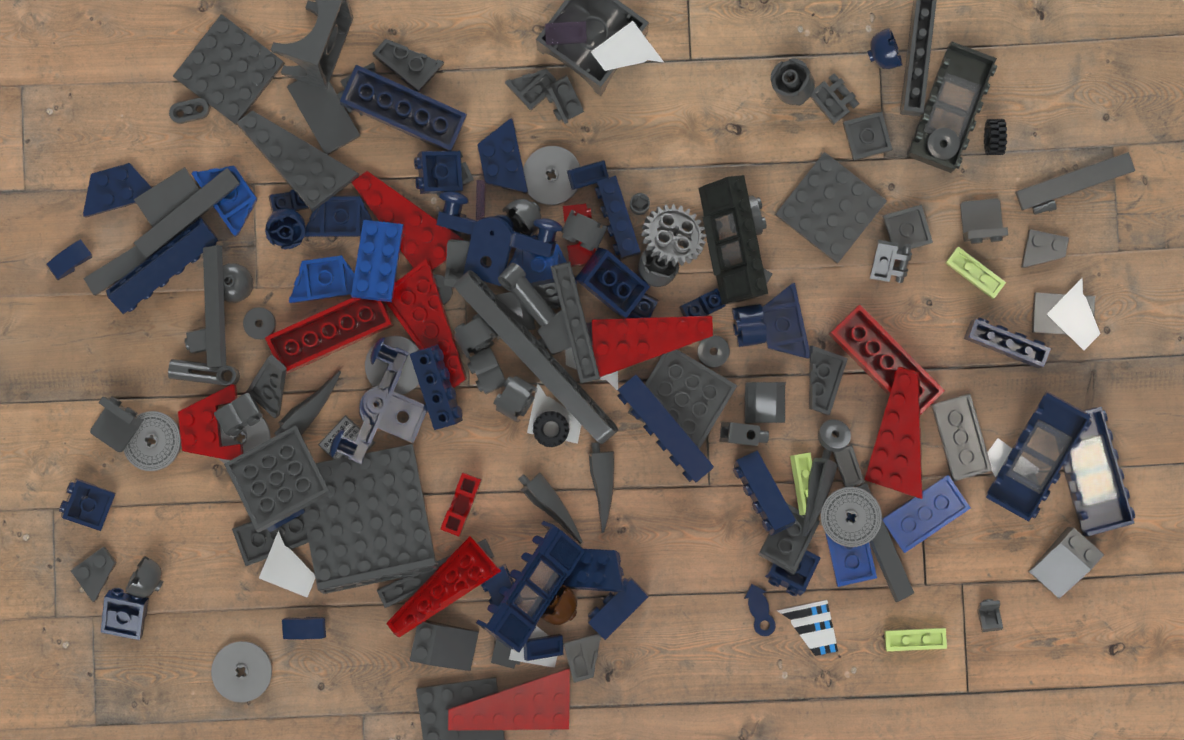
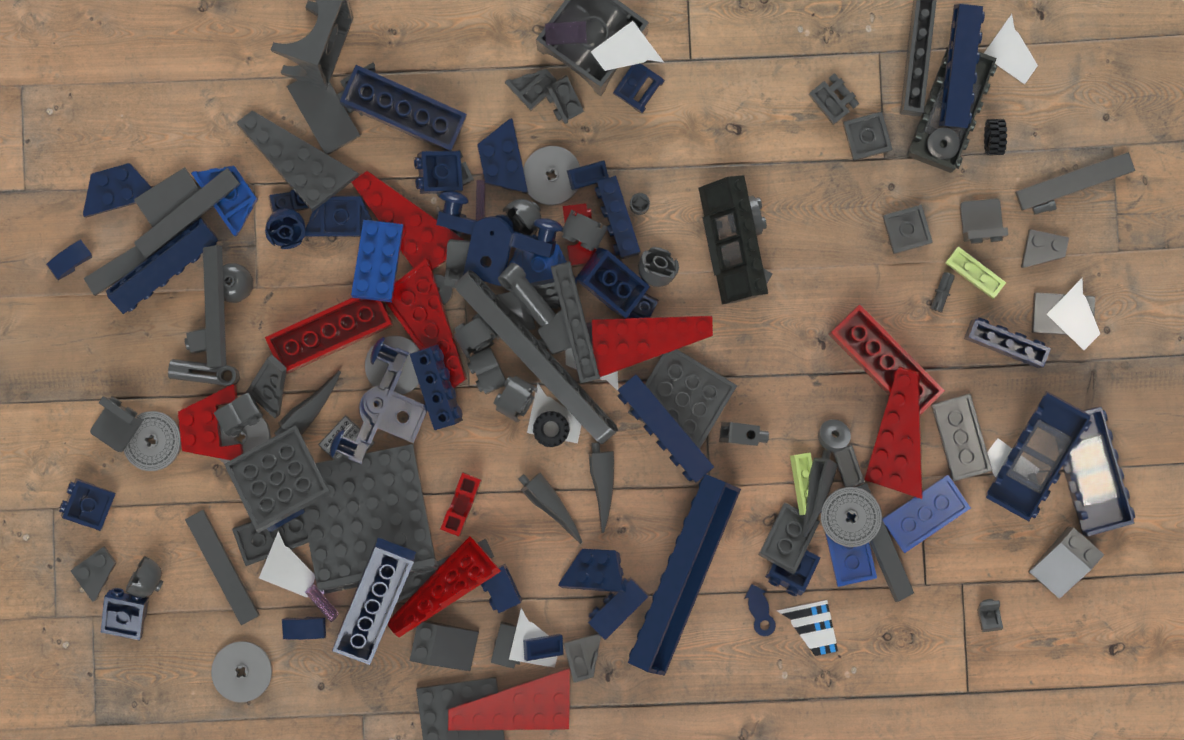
(190, 110): dark grey plate -> none
(222, 567): none -> dark grey tile
(228, 69): dark grey plate -> none
(251, 319): dark grey piece -> none
(322, 279): blue wing -> none
(322, 603): none -> clear purple tile
(374, 601): none -> brick
(410, 66): dark grey wing -> none
(534, 588): dark blue window -> none
(562, 607): reddish brown cylinder -> none
(633, 82): none -> dark blue plate
(677, 220): light grey gear -> none
(684, 575): none -> dark blue piece
(703, 305): dark blue slope -> none
(713, 360): dark grey piece -> none
(749, 325): dark blue brick -> none
(764, 493): dark blue brick -> none
(765, 402): dark grey slope -> none
(785, 324): dark blue wing -> none
(792, 81): dark grey brick -> none
(824, 378): dark grey wing -> none
(831, 207): dark grey plate -> none
(884, 260): plate -> none
(885, 50): dark blue cylinder -> none
(915, 639): yellowish green plate -> none
(942, 292): none -> dark grey axle
(961, 65): none -> dark blue brick
(1012, 52): none -> white sticker

